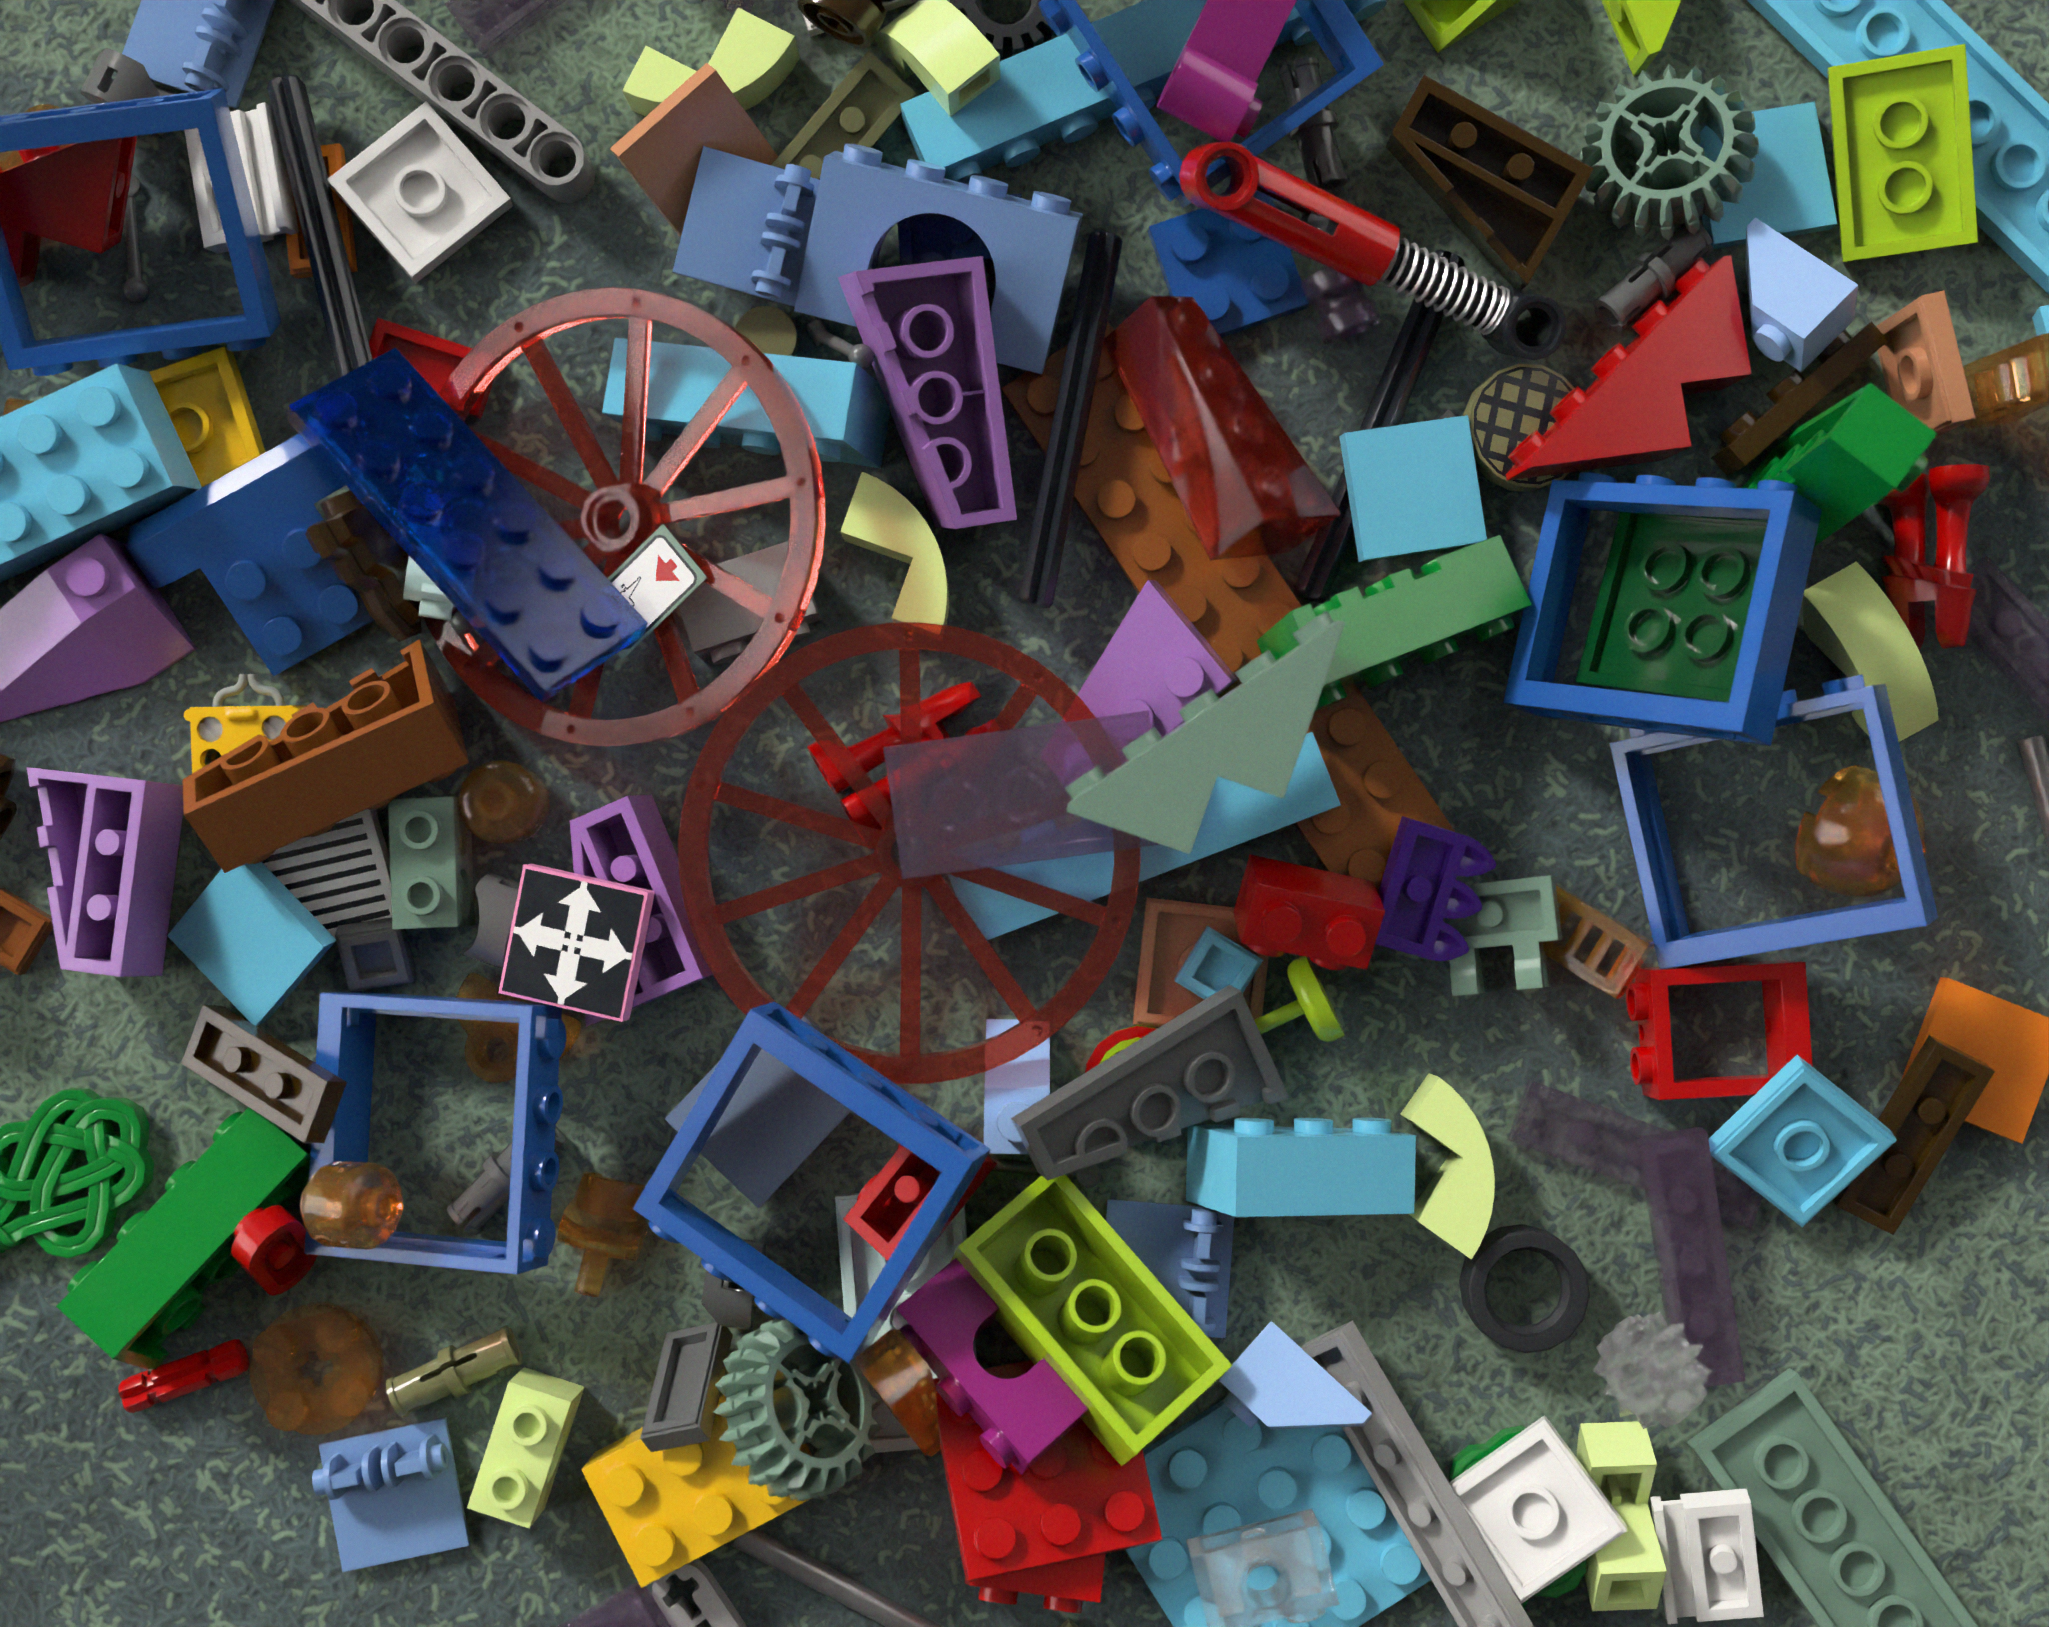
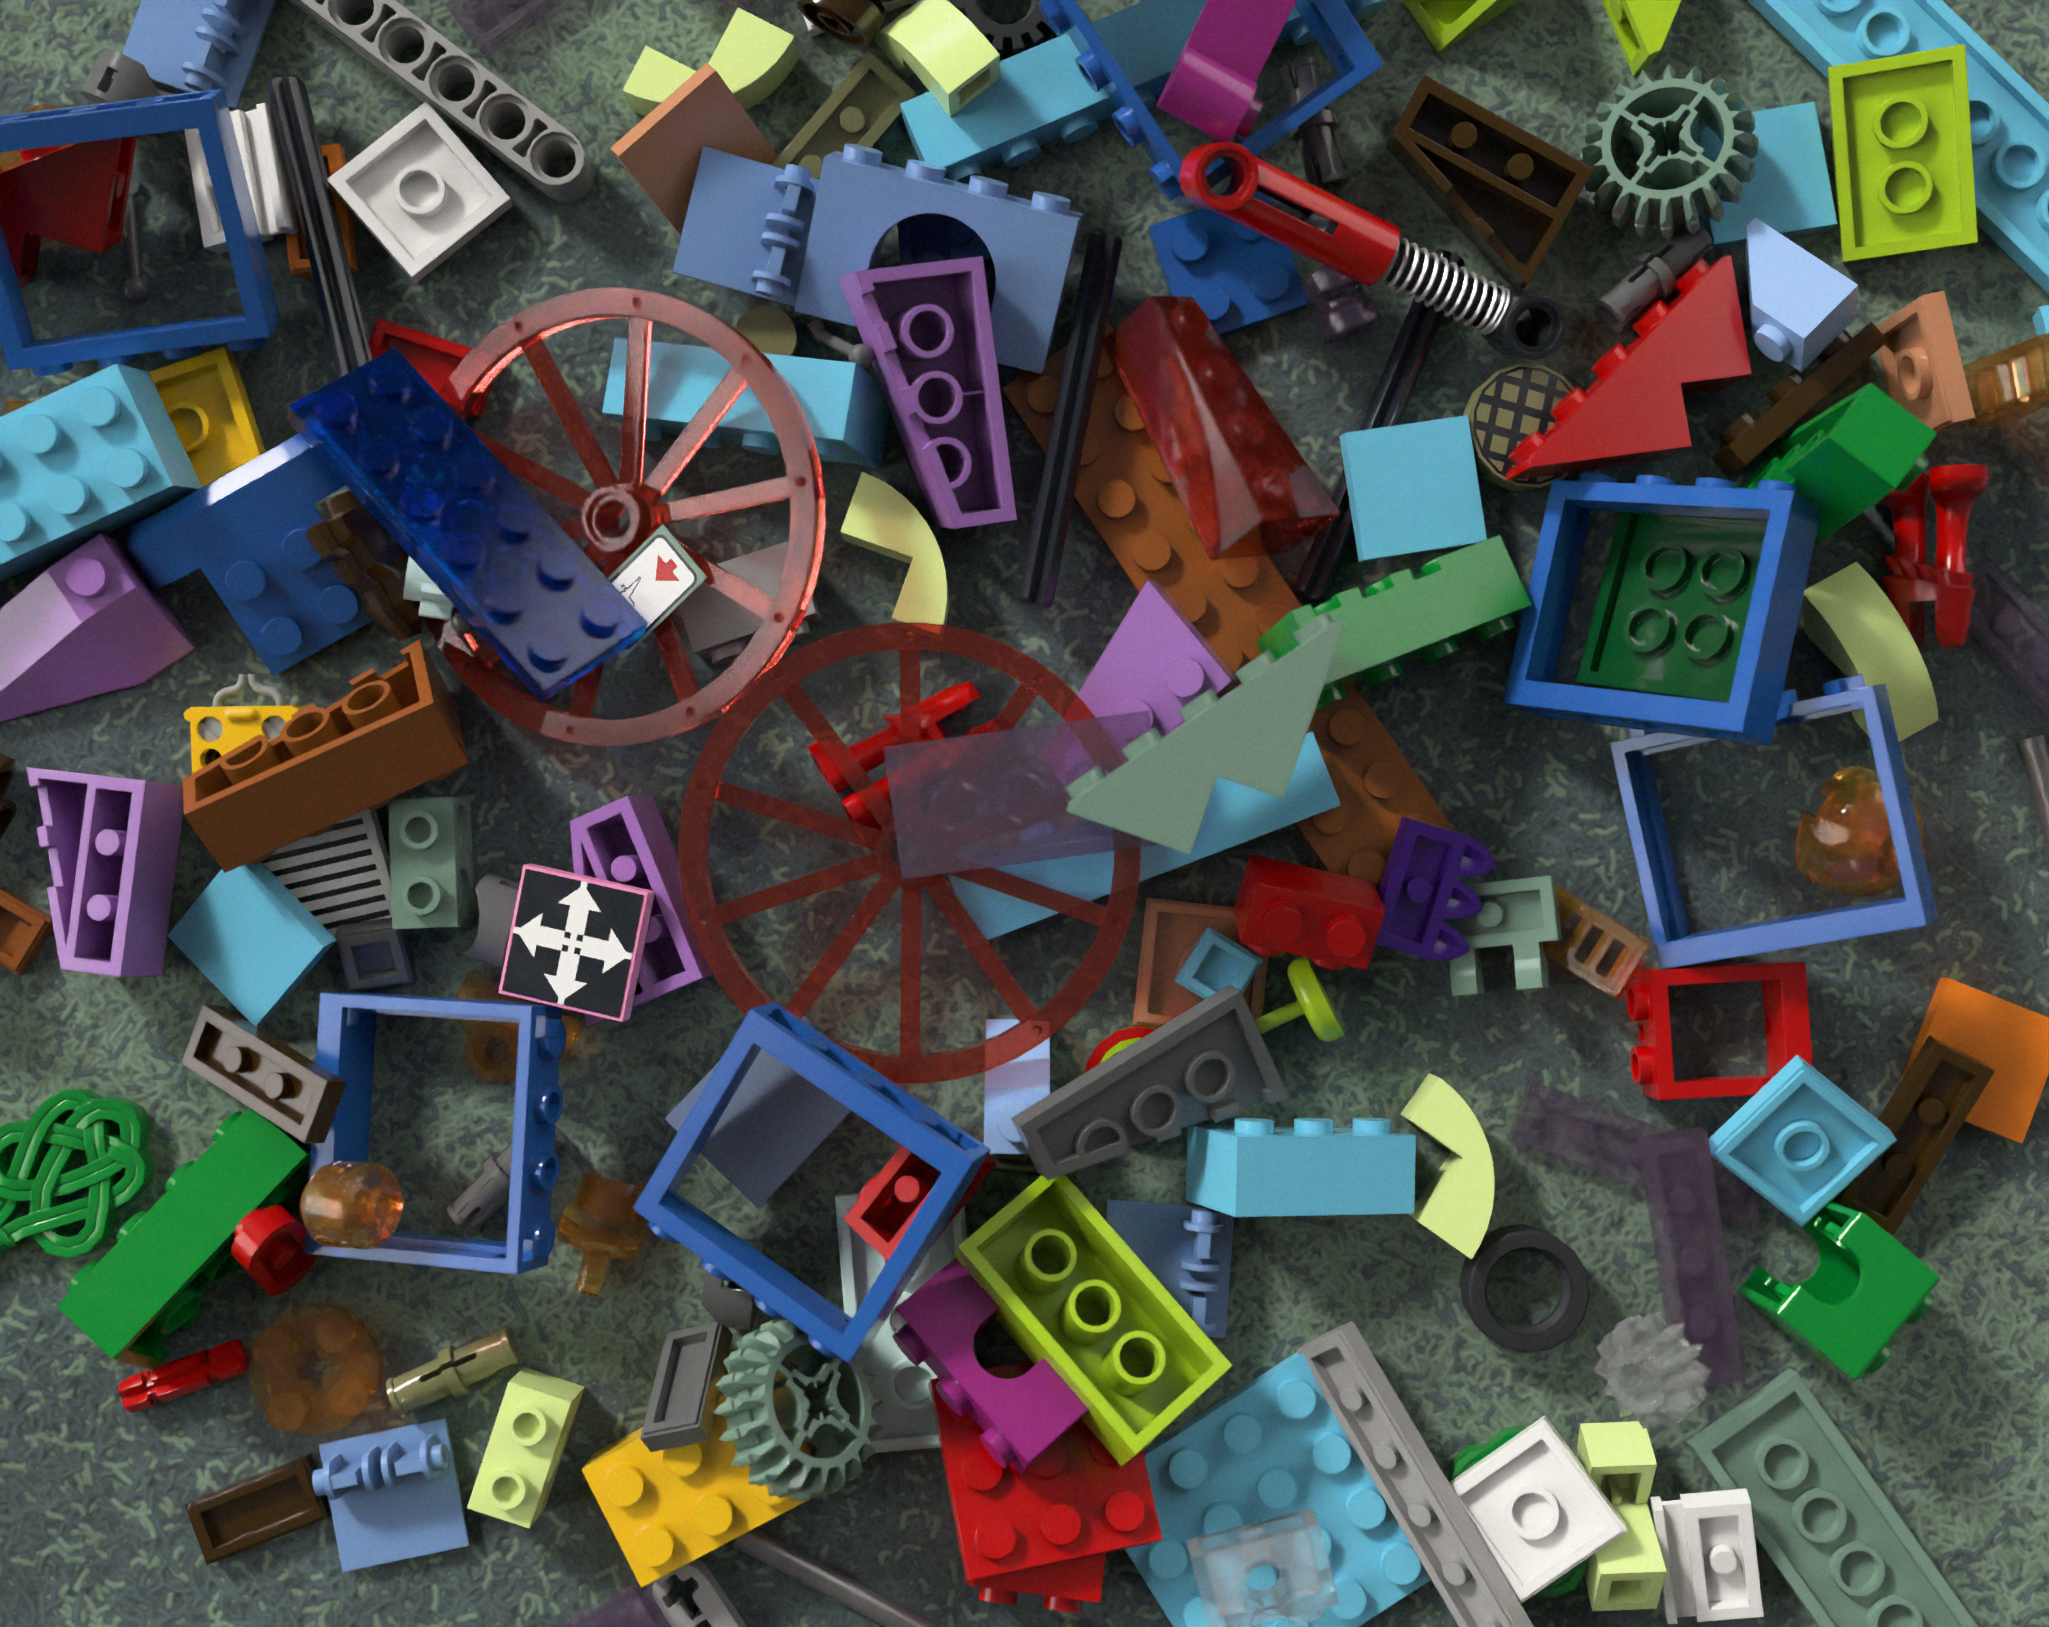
(257, 1509): none -> dark brown tile
(503, 802): clear orange head -> none
(904, 1386): clear orange slope -> none
(1287, 1388): light blue slope -> none
(1855, 1296): none -> green piece

